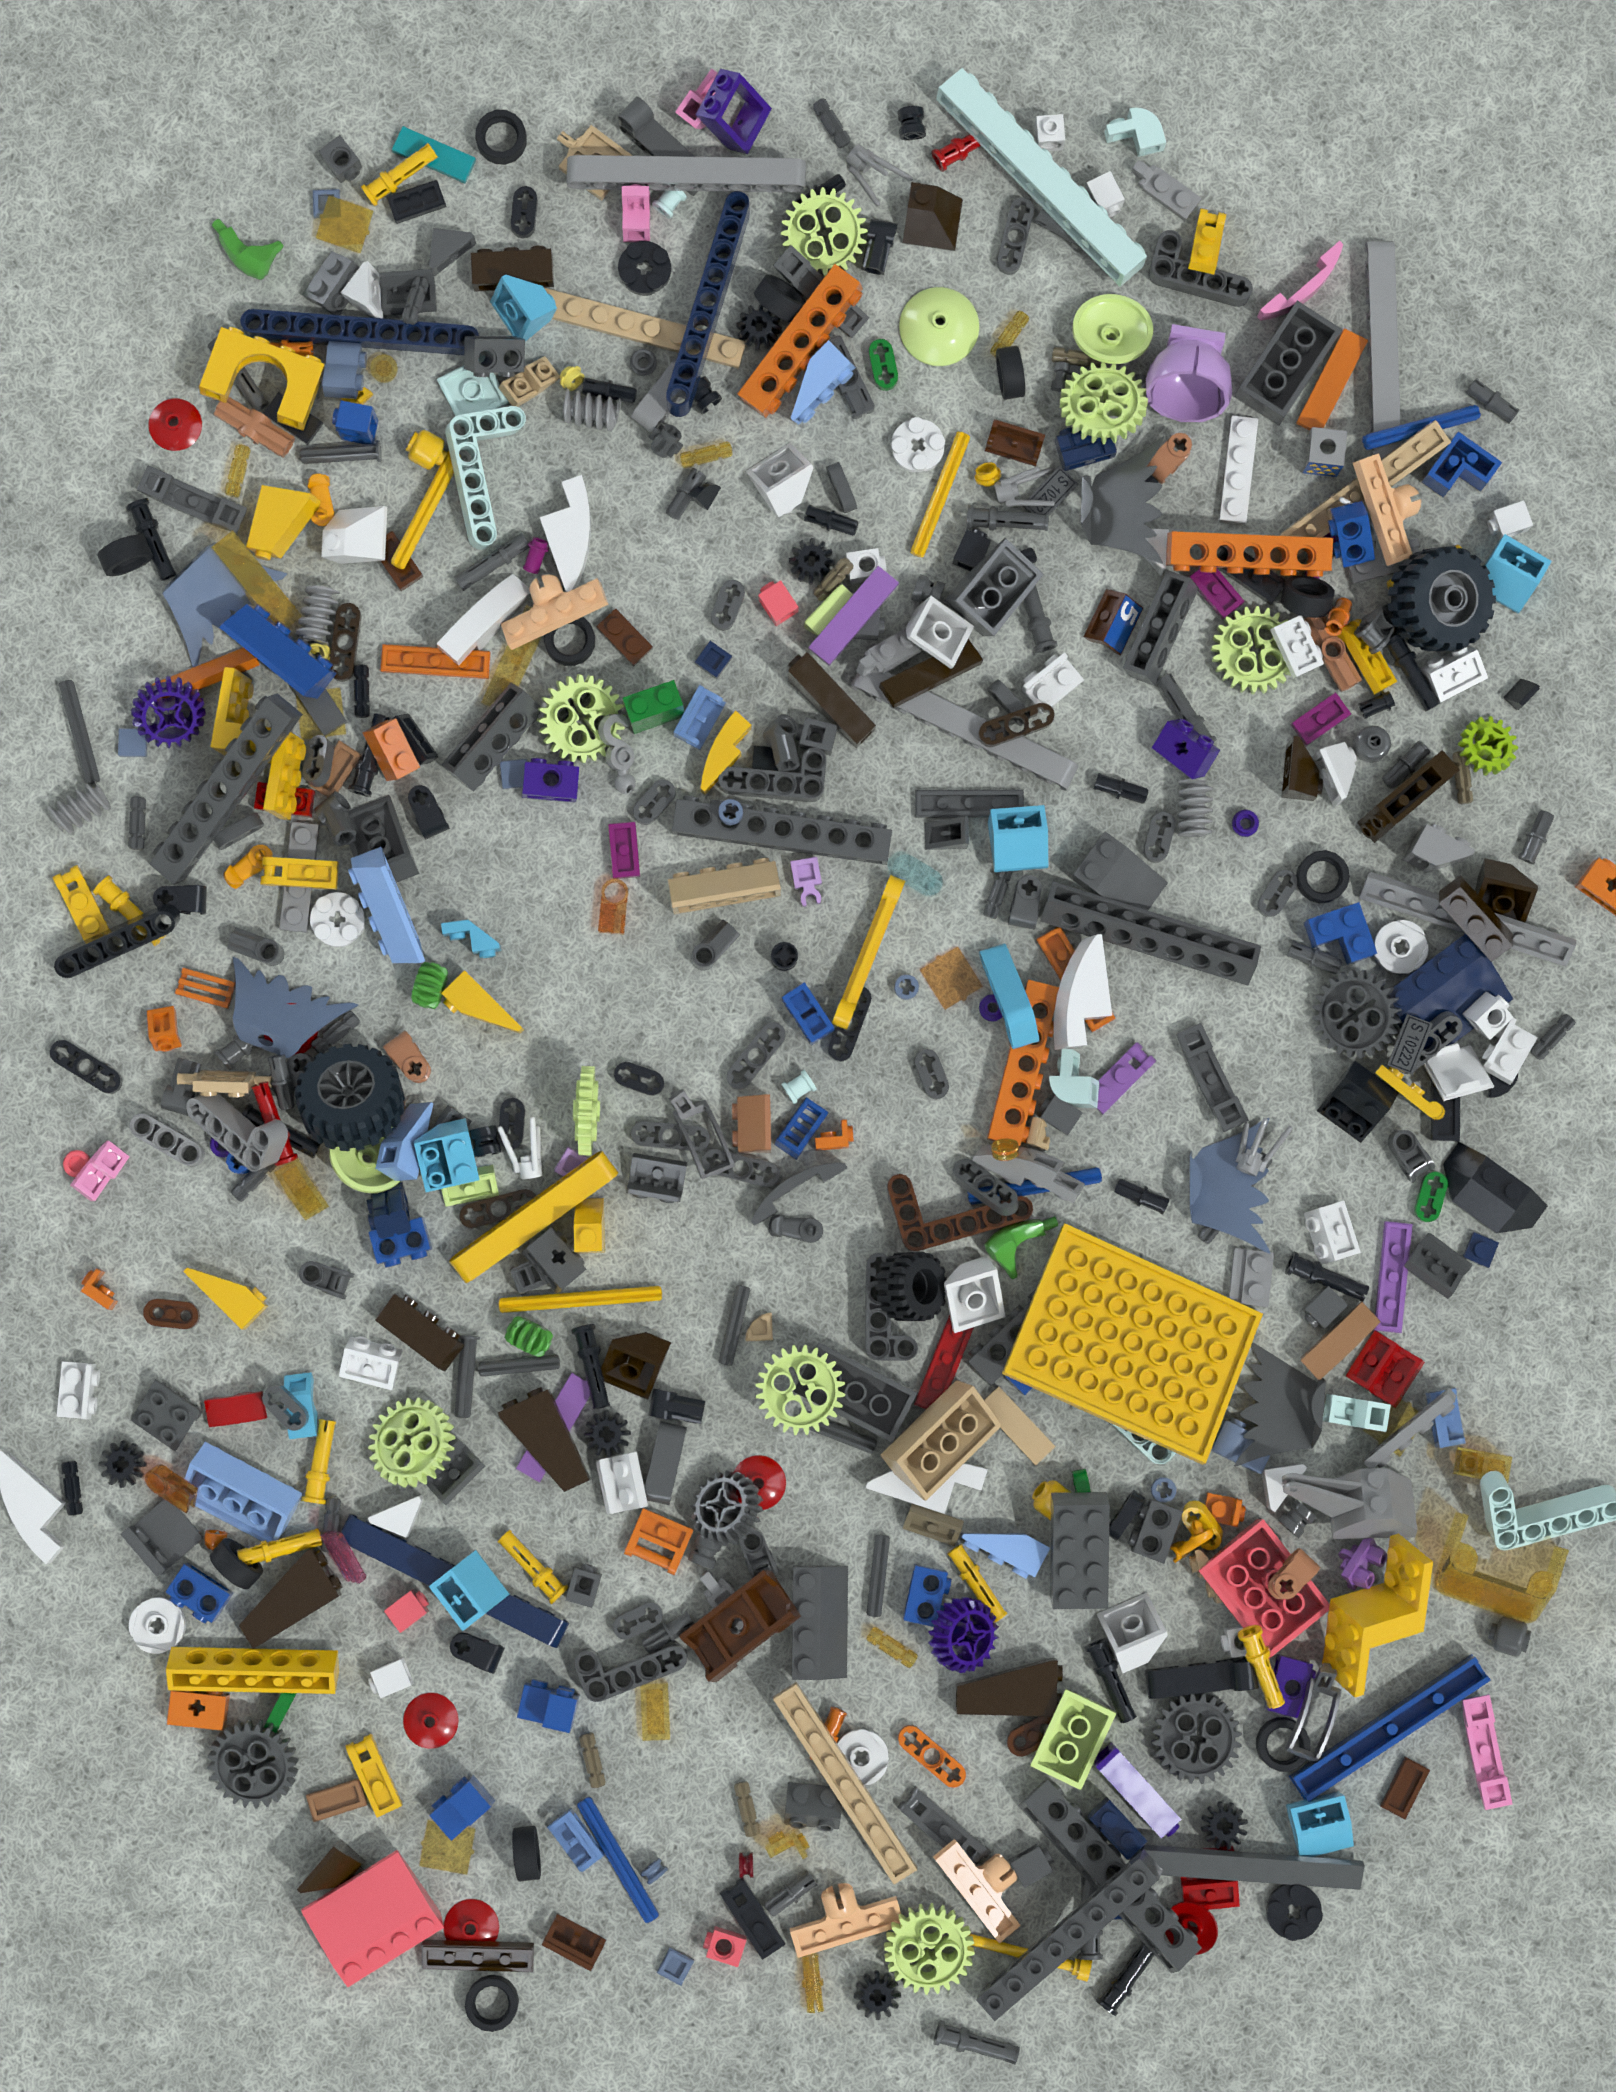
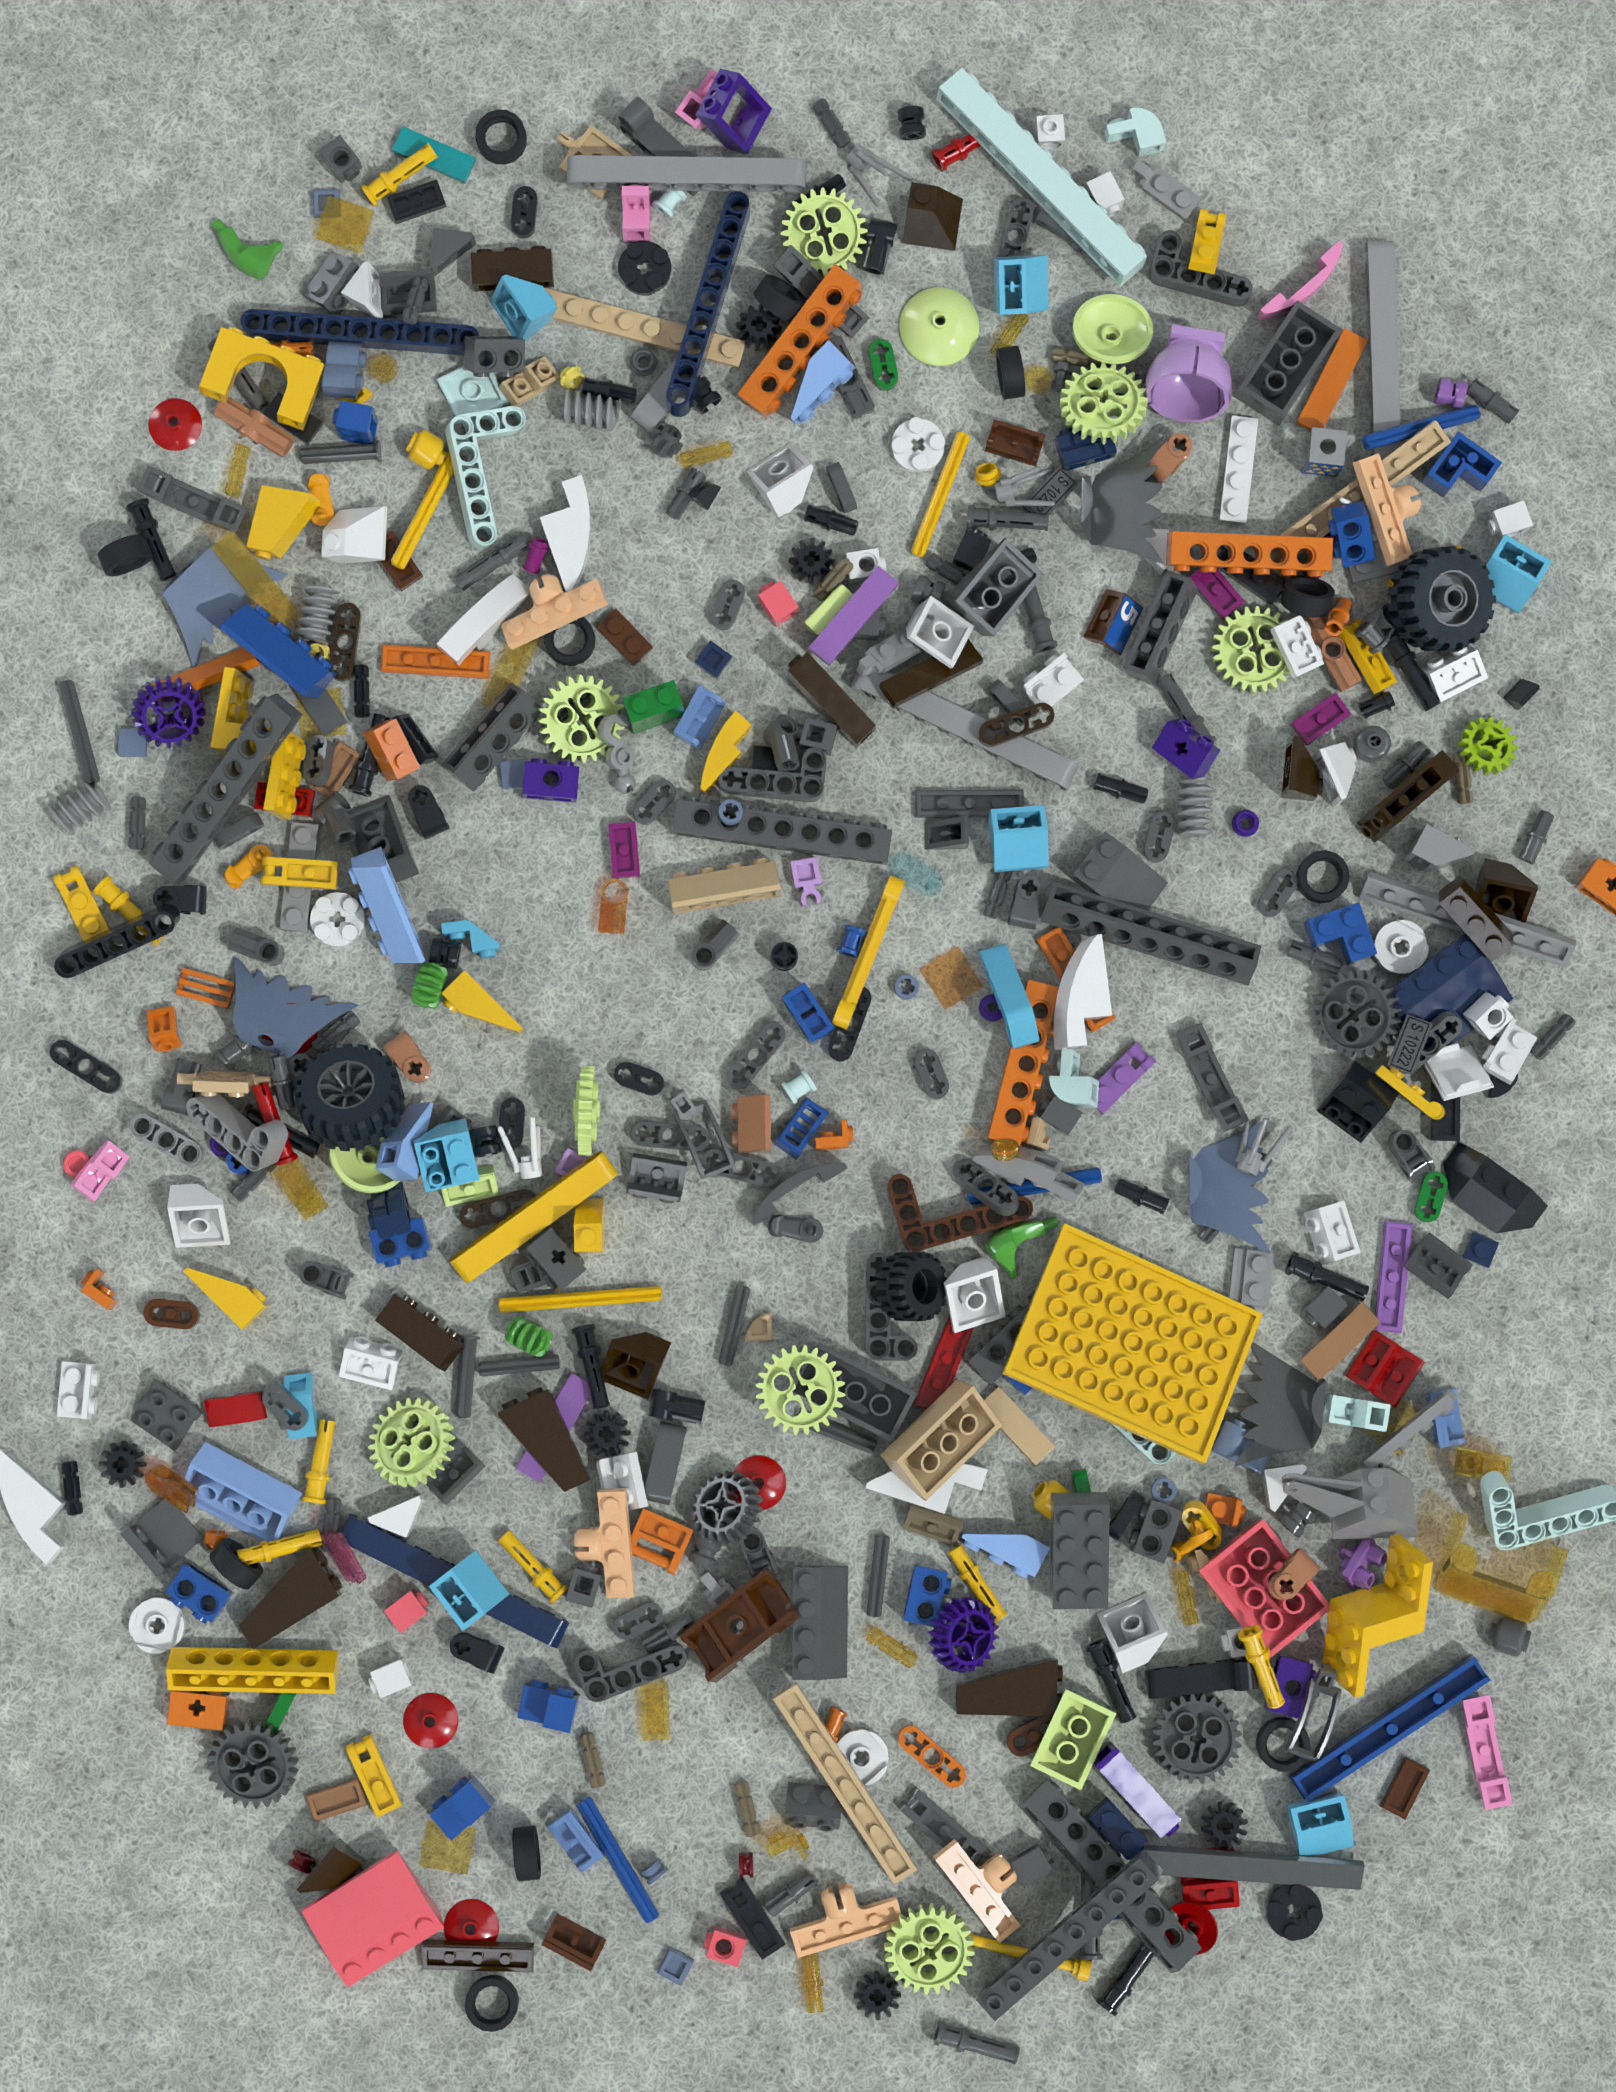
(197, 1217): none -> white slope
(302, 1861): none -> dark red bush
(445, 953): none -> black wheel
(610, 1543): none -> light nougat plate
(851, 941): none -> blue bush
(945, 568): none -> dark grey axle
(1021, 284): none -> medium azure slope
(1038, 379): none -> clear yellow tile
(1186, 1597): none -> clear yellow axle
(1450, 393): none -> medium lavender wheel

